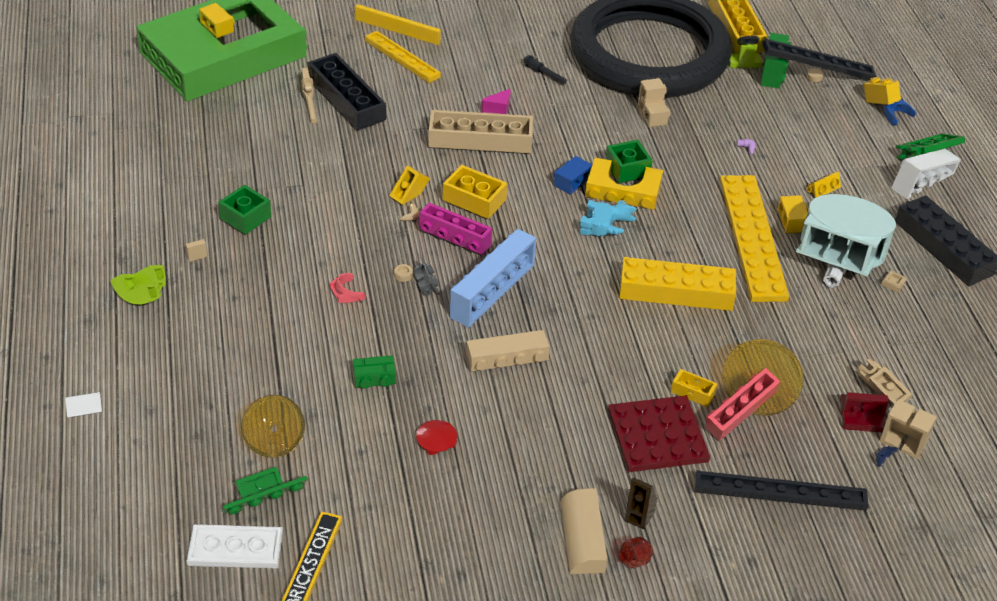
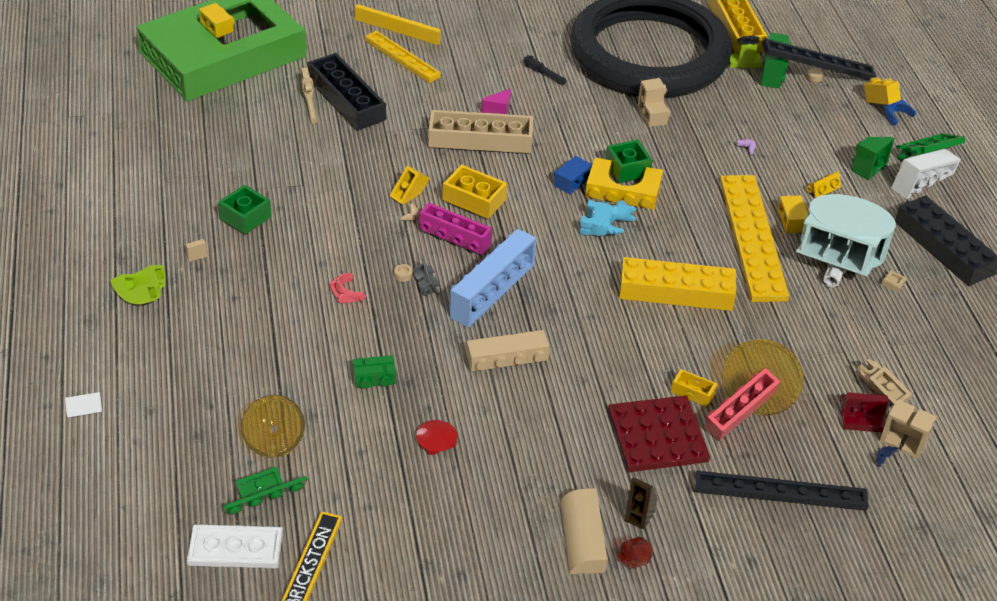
(872, 156): none -> green slope

